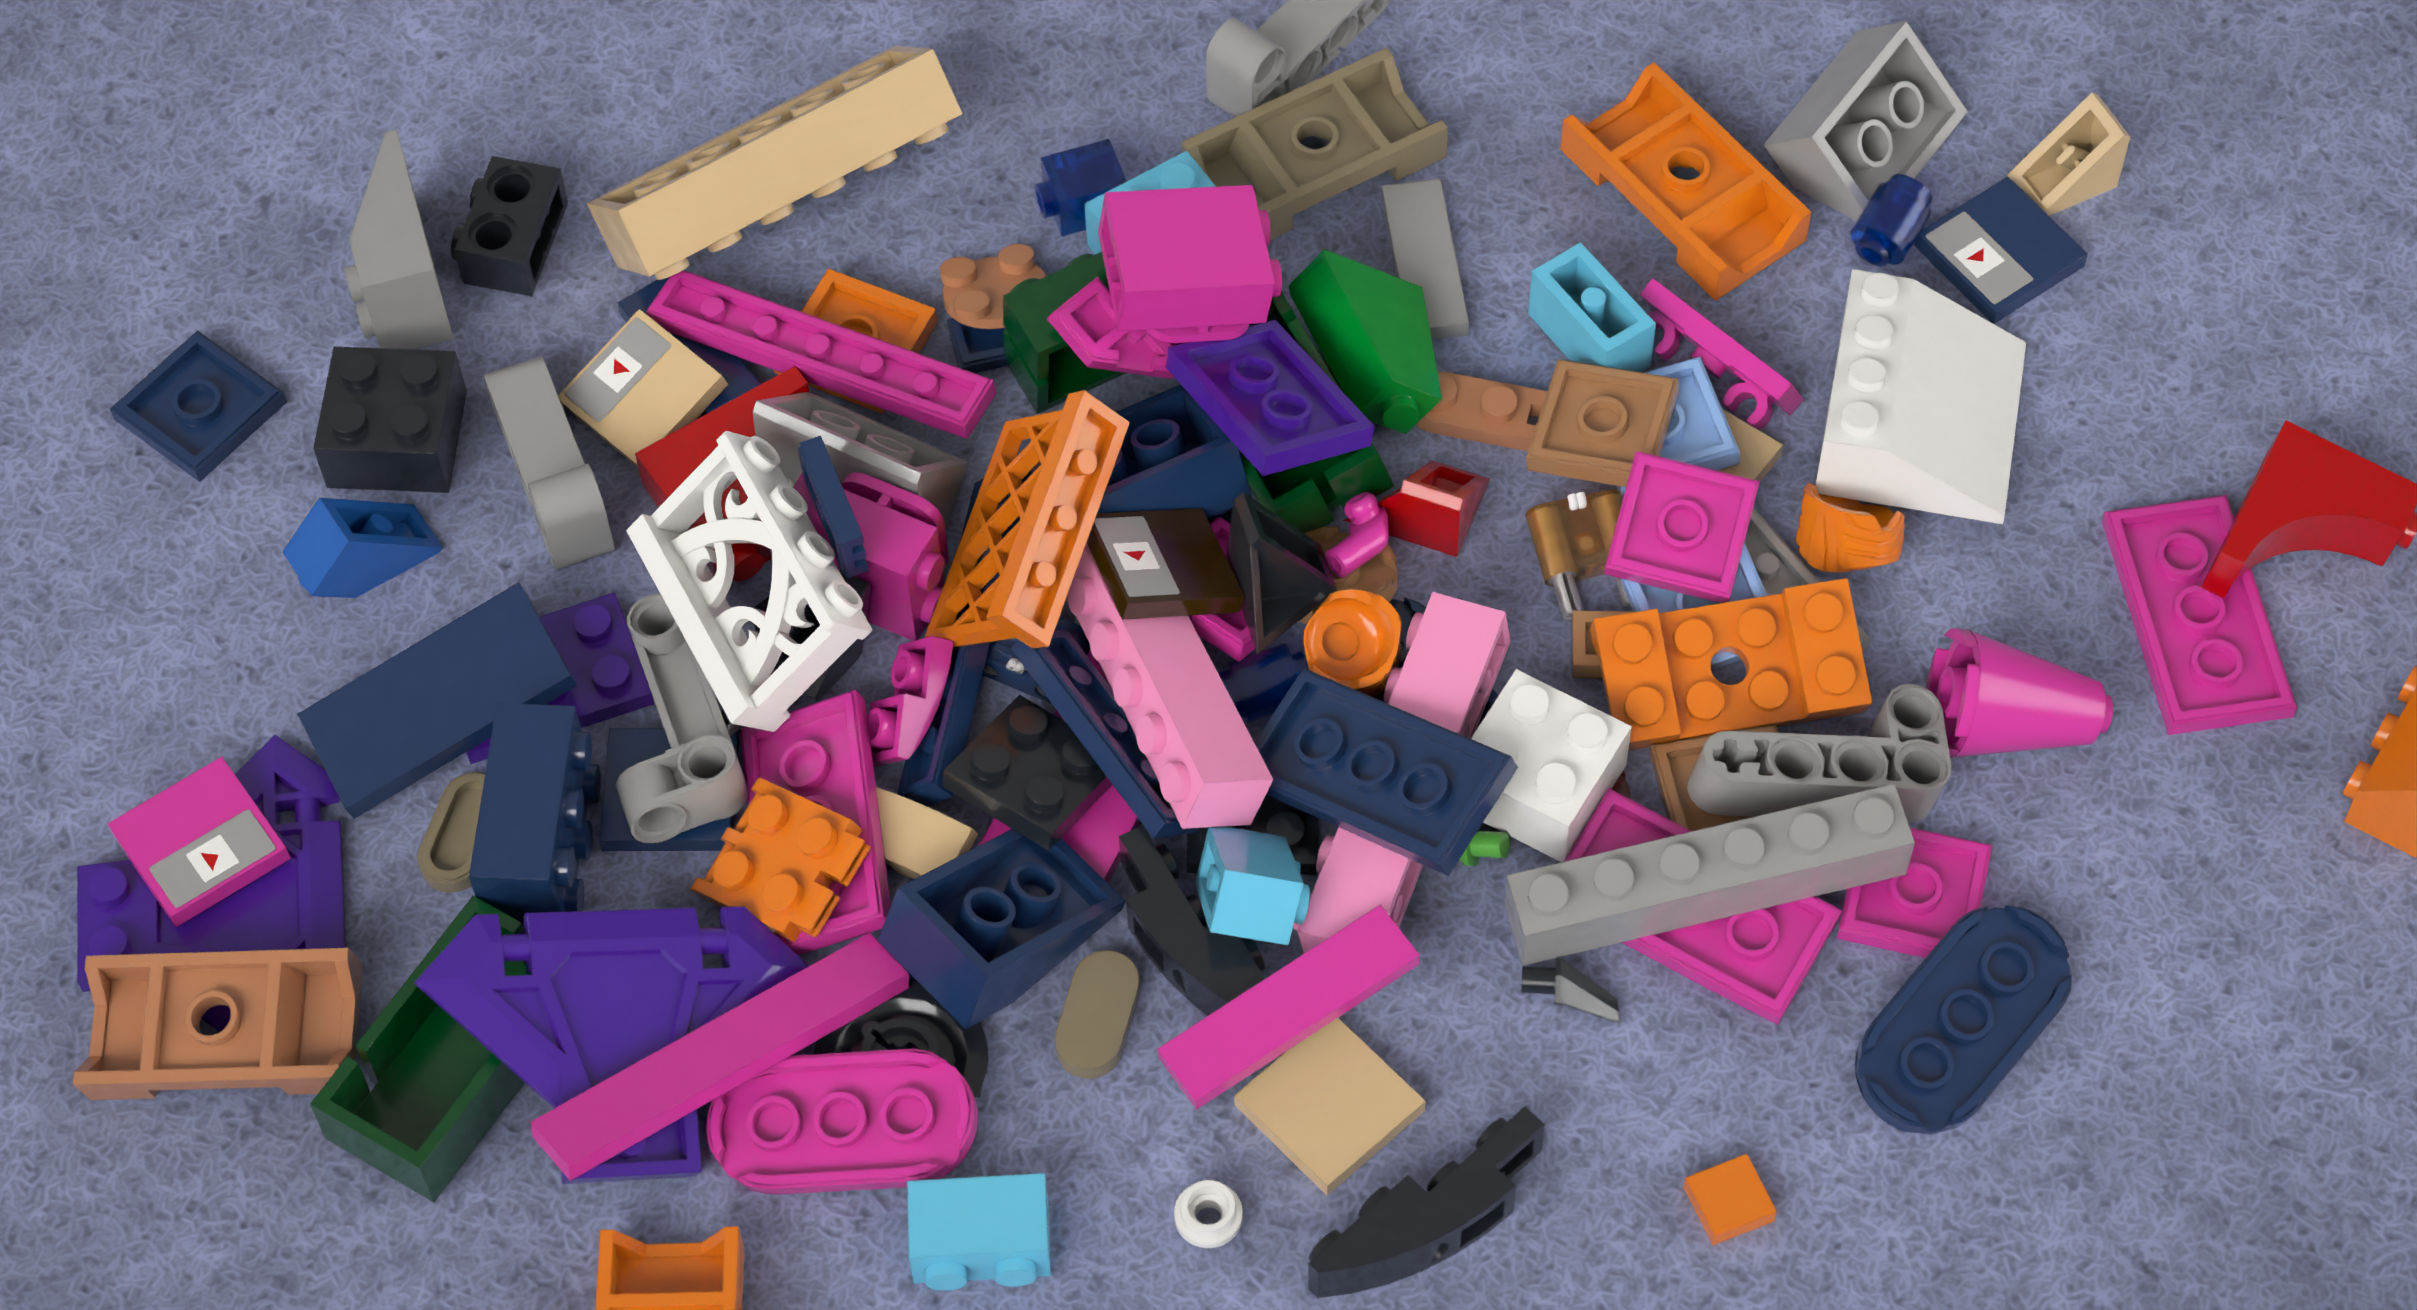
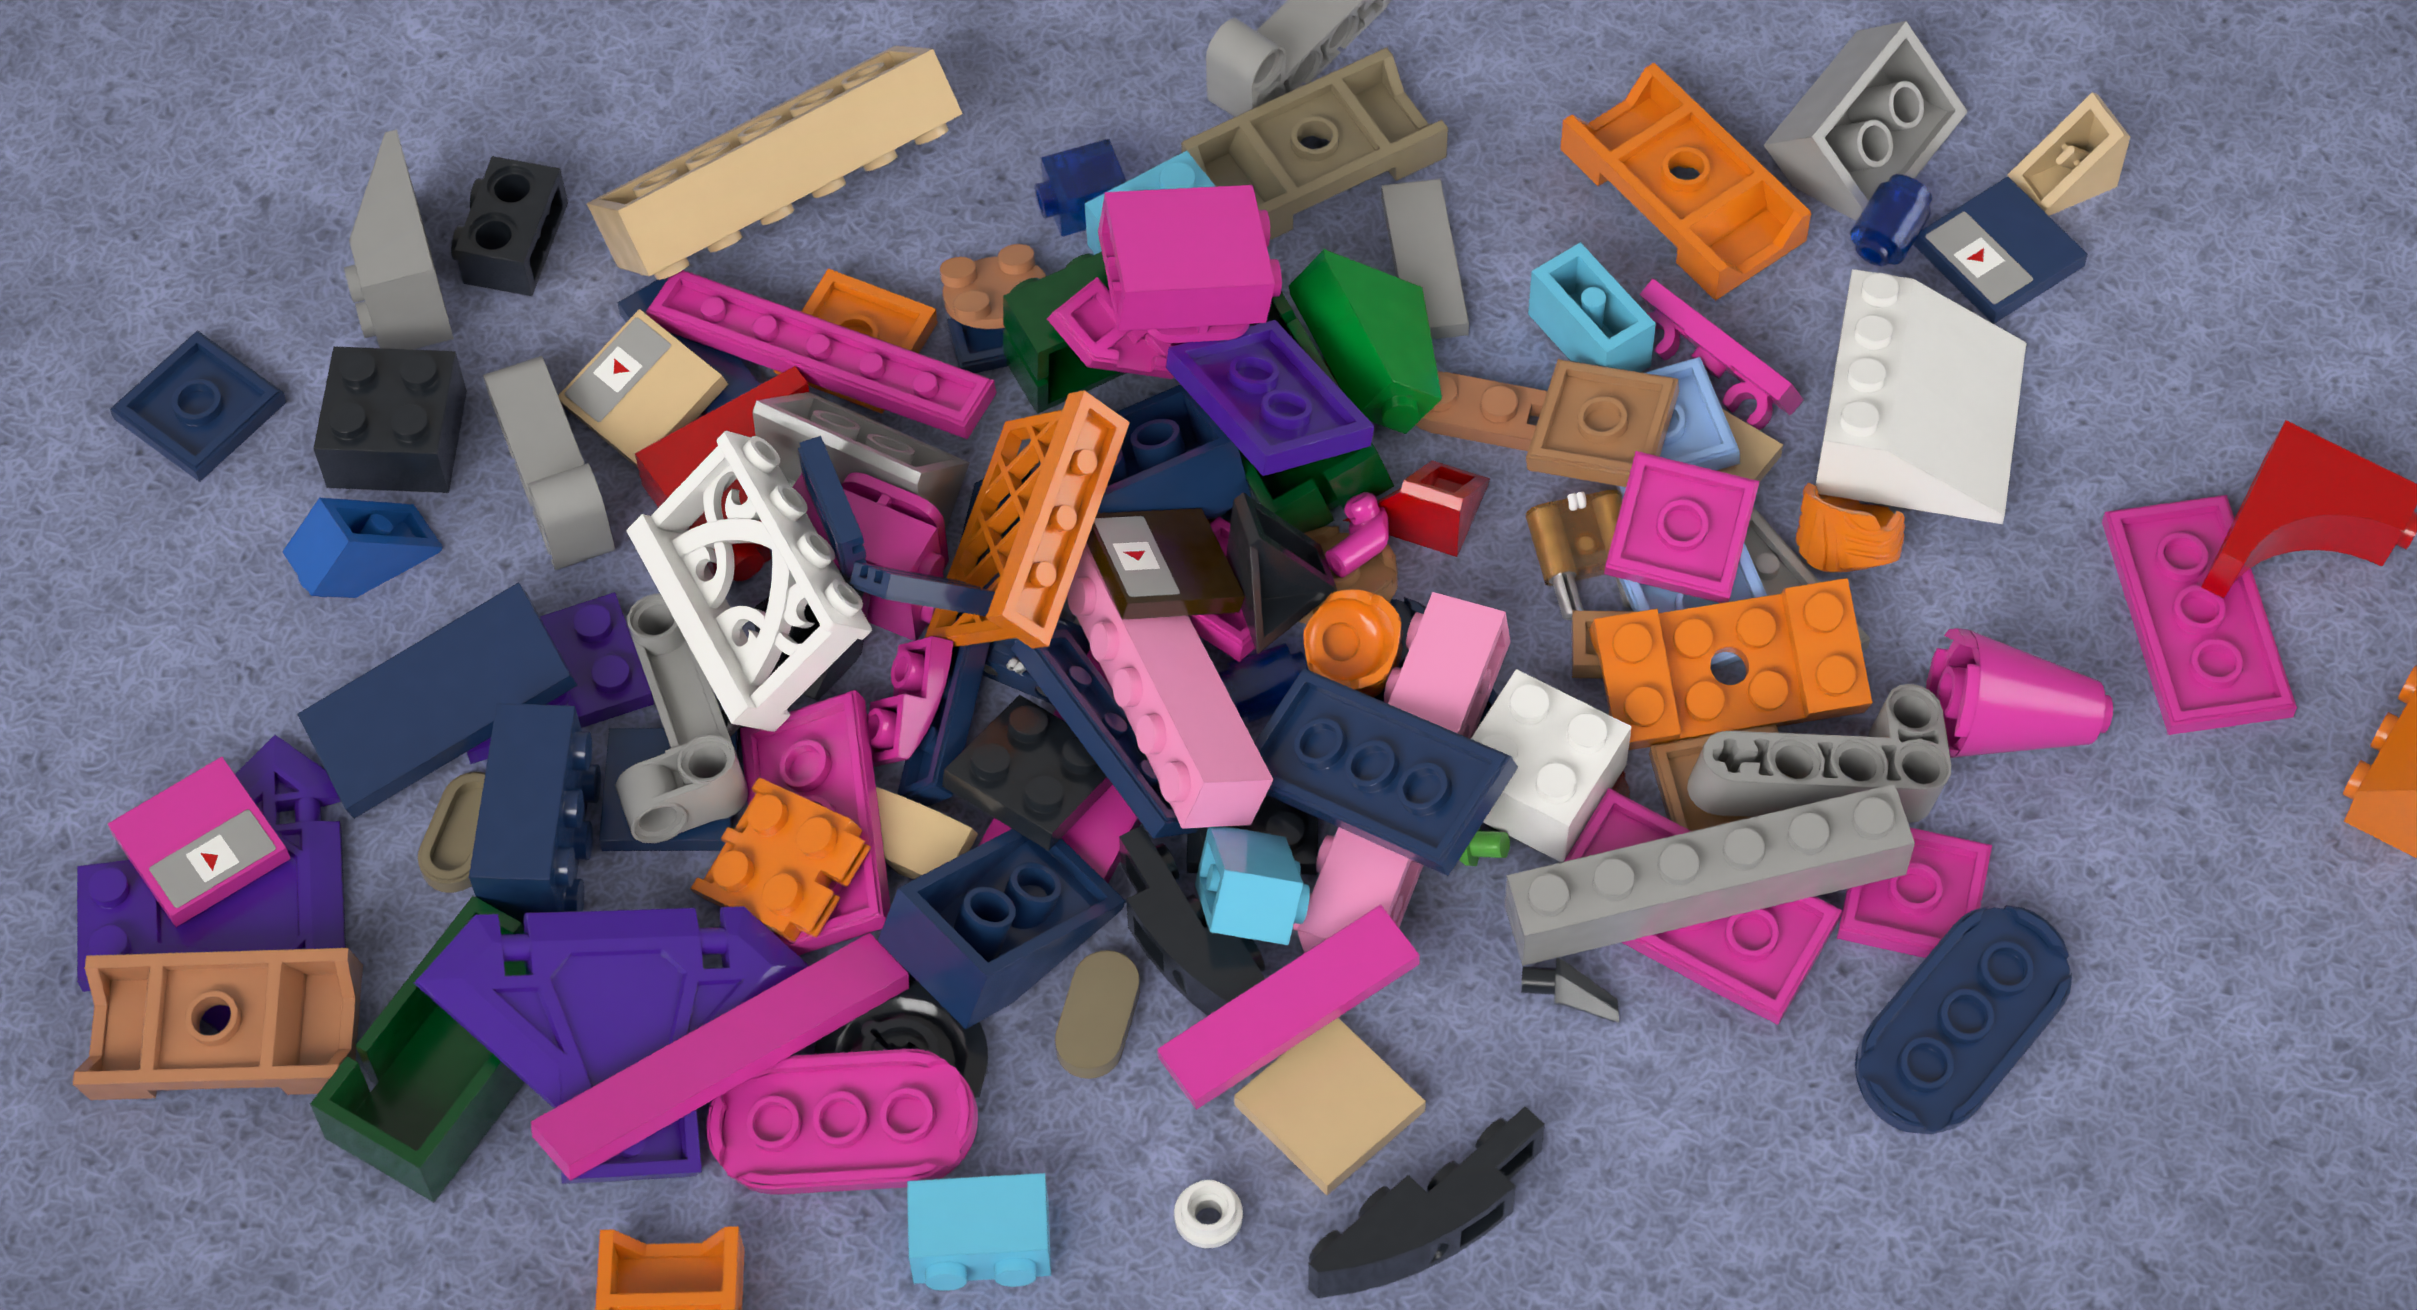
(921, 589): none -> dark blue tile
(1729, 1199): orange tile -> none

